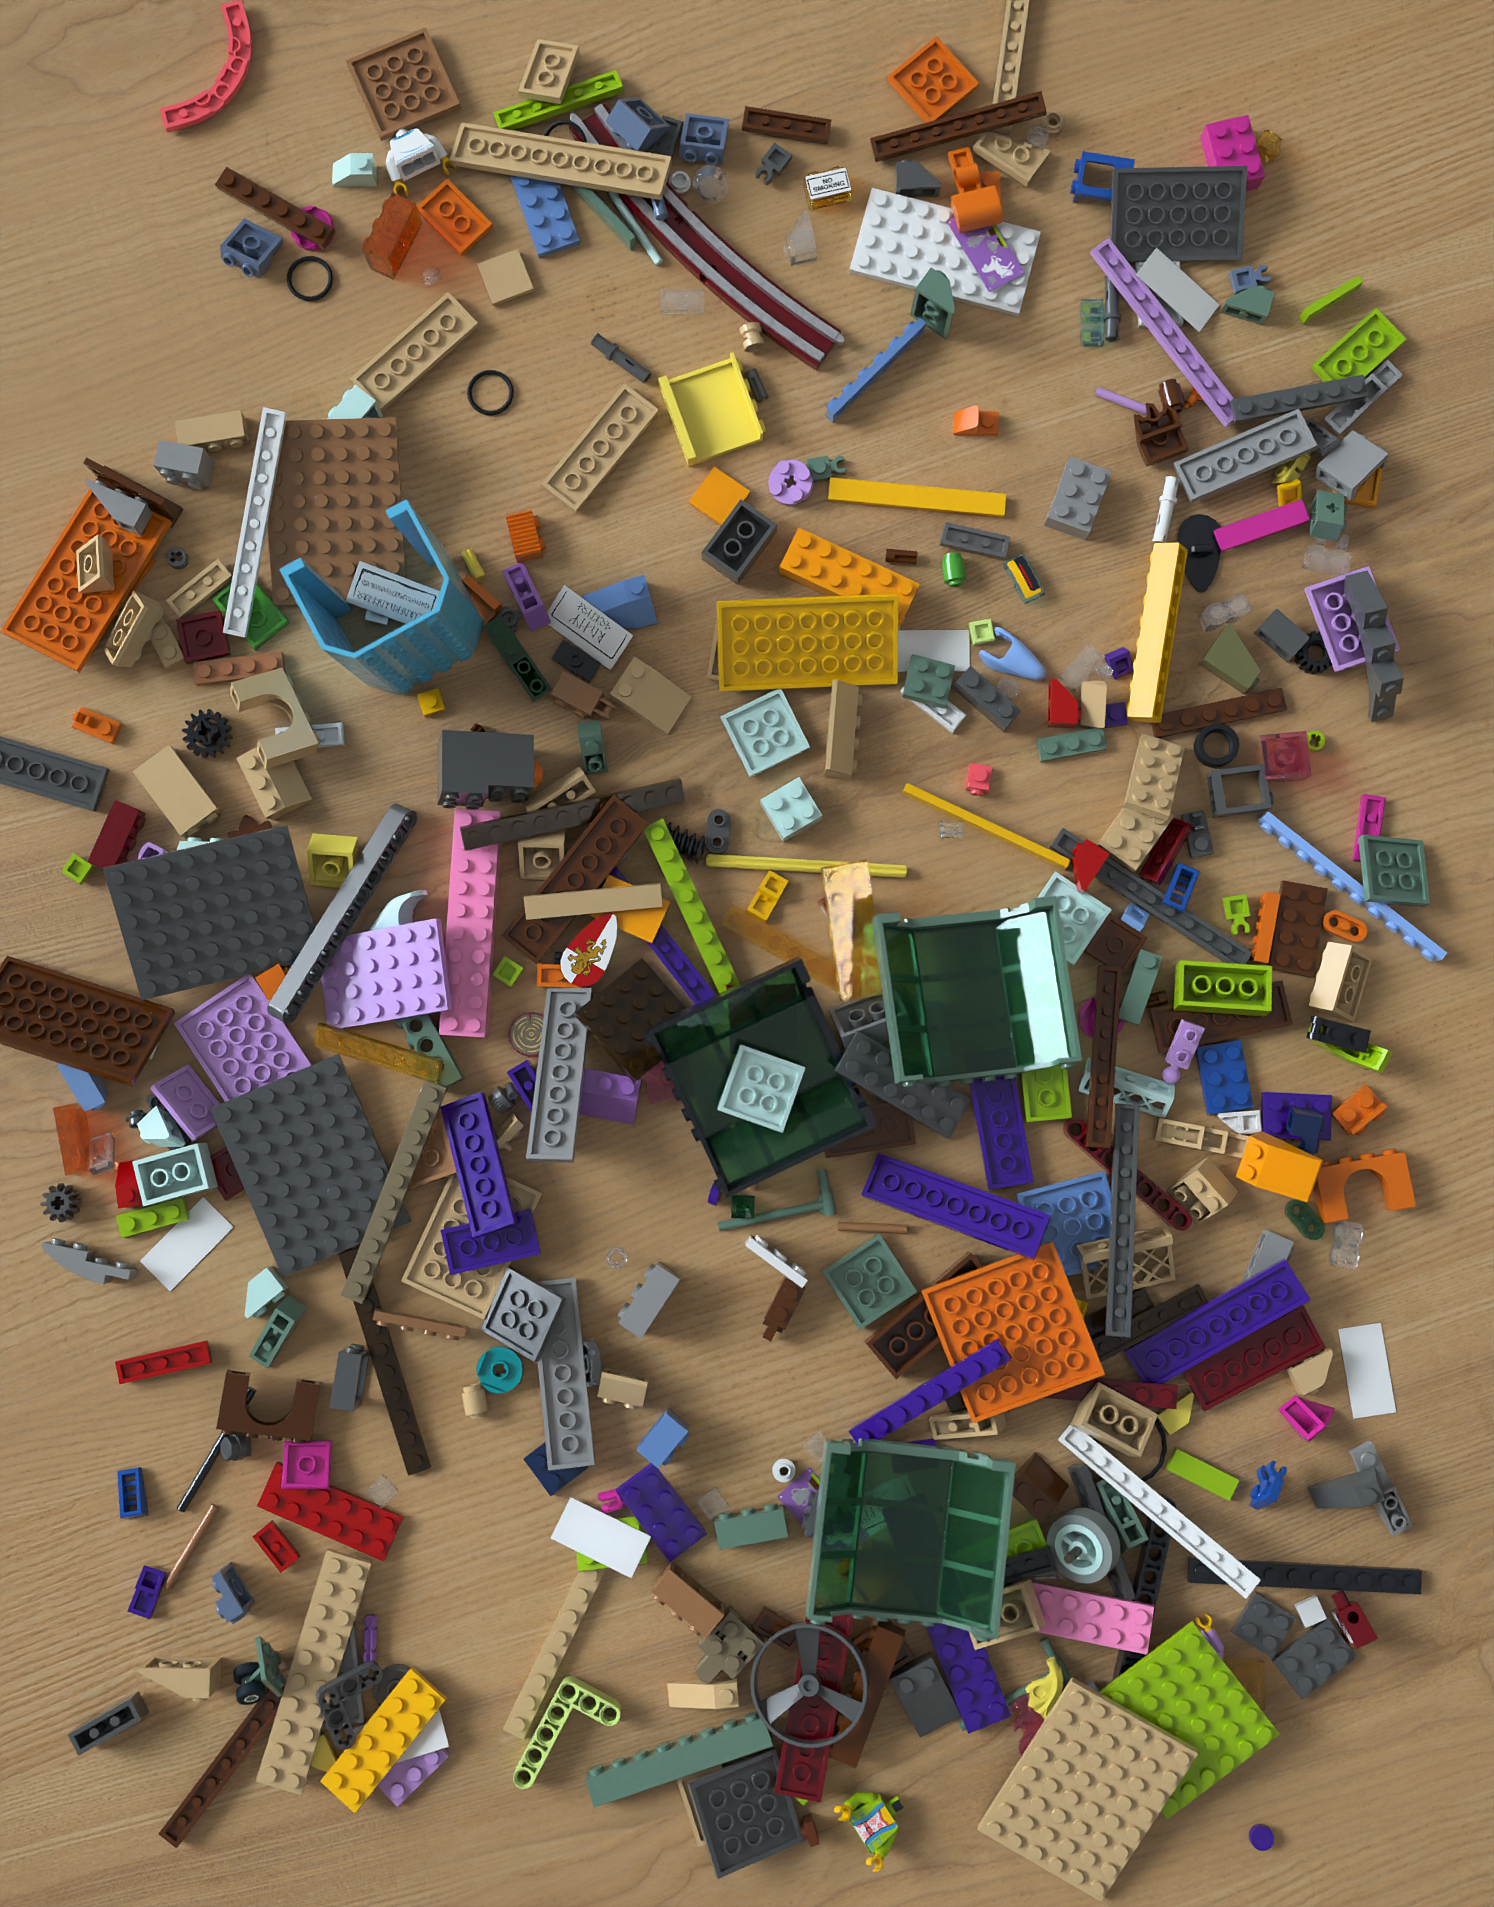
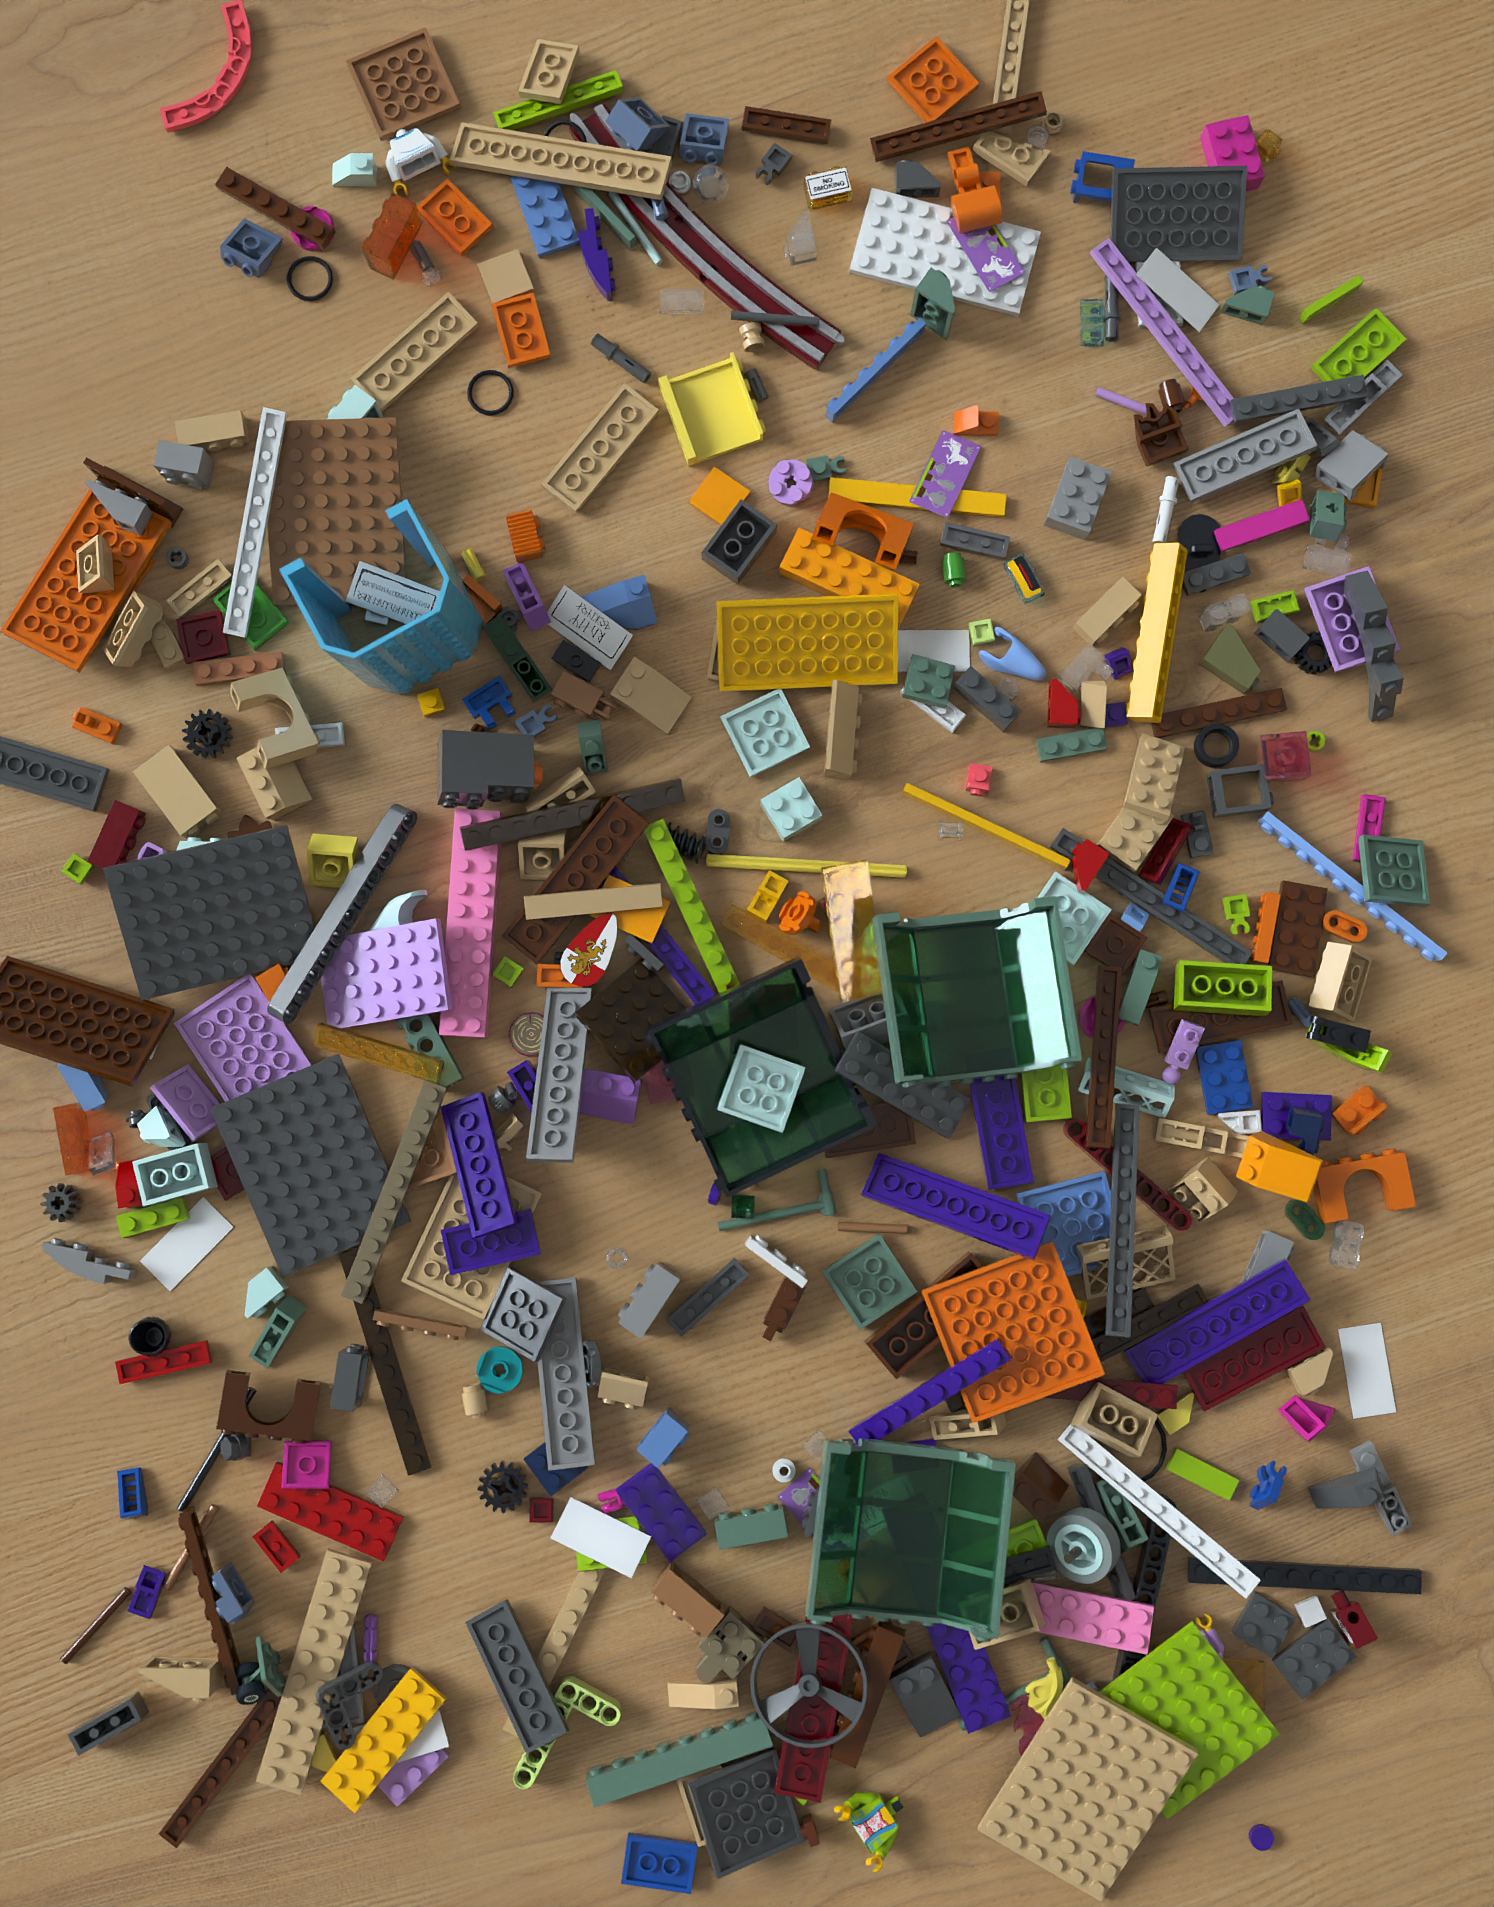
(95, 1625): none -> reddish brown bar
(149, 1336): none -> black hair
(203, 1570): none -> reddish brown plate
(420, 255): none -> dark grey piece
(488, 697): none -> blue plate
(493, 1483): none -> black gear
(517, 1676): none -> dark grey plate
(521, 330): none -> orange plate
(533, 724): none -> sand blue plate
(541, 1510): none -> dark red tile
(595, 257): none -> dark purple slope
(650, 960): none -> dark grey plate
(659, 1863): none -> blue plate
(707, 1297): none -> dark grey plate
(775, 318): none -> dark grey bar
(799, 914): none -> orange tile
(845, 513): none -> orange arch
(945, 474): none -> medium lavender sticker
(1107, 612): none -> tan brick
(1215, 574): none -> dark grey plate
(1285, 602): none -> lime plate
(1300, 1011): none -> sand blue piece

